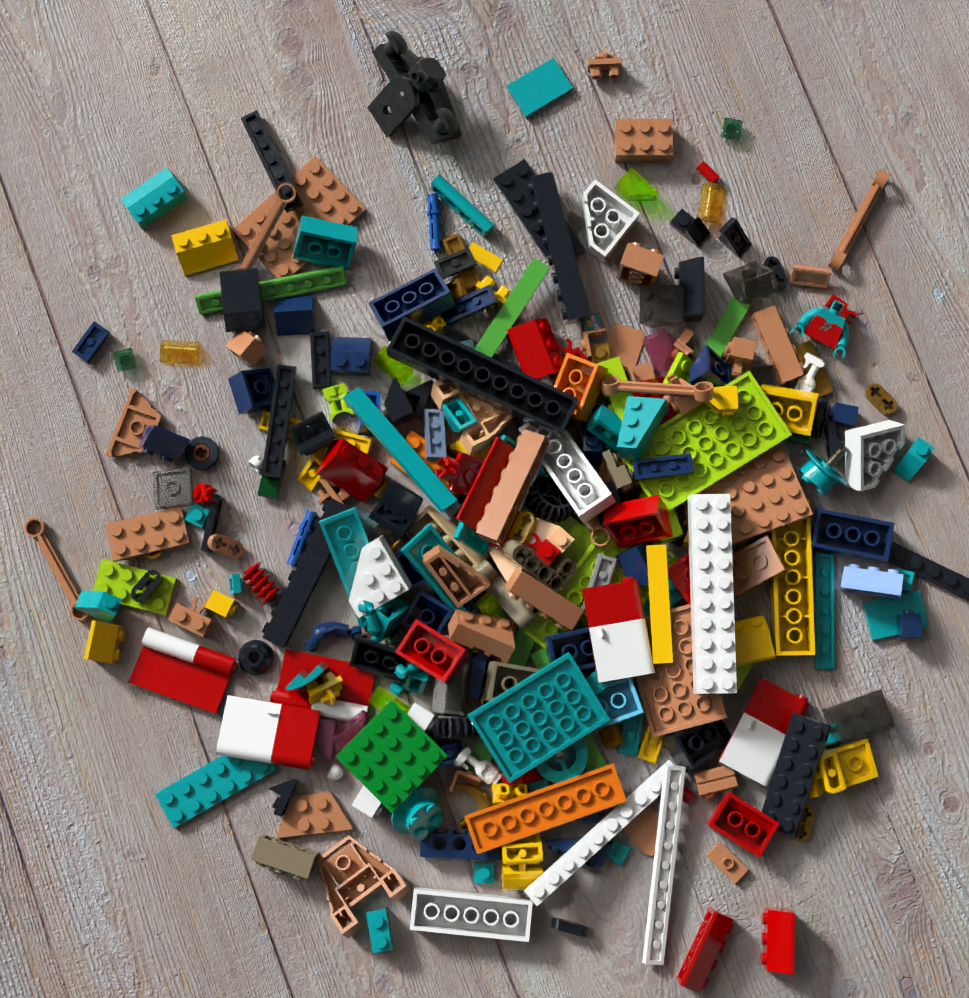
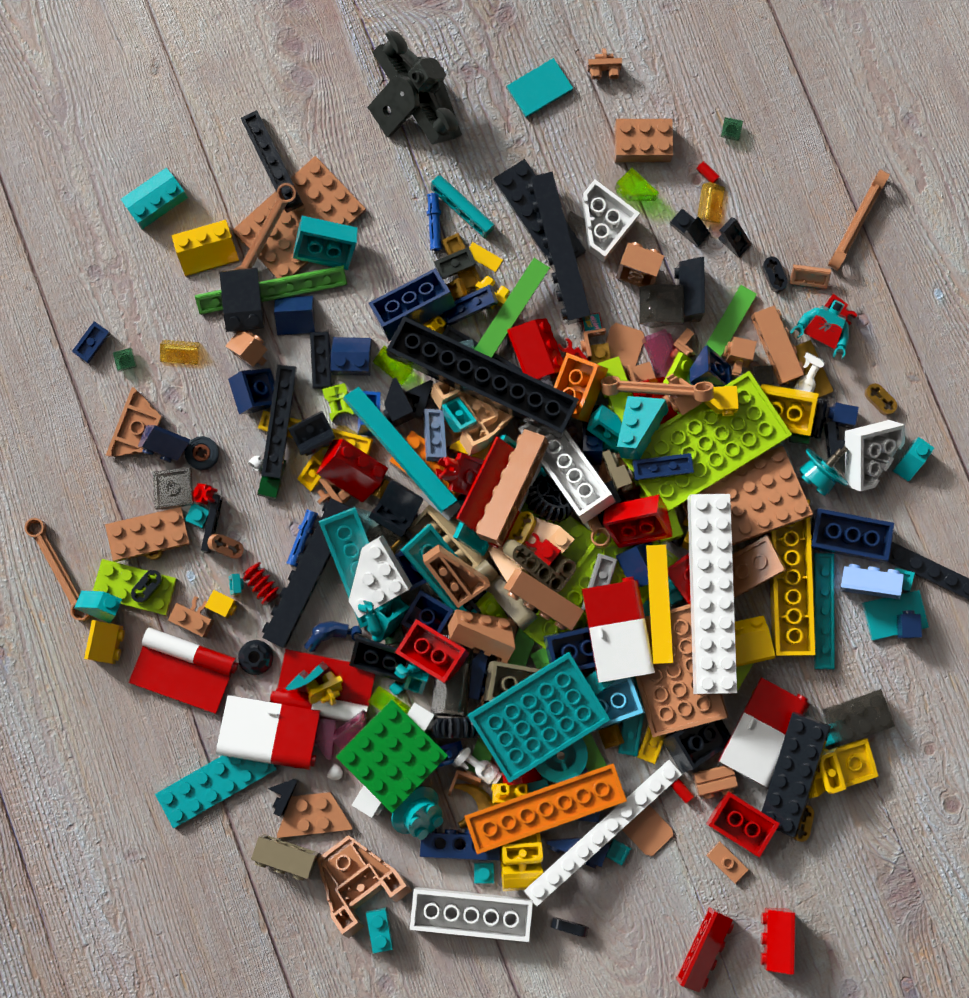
(664, 865): white plate -> none
(751, 282): clear smoke slope -> none

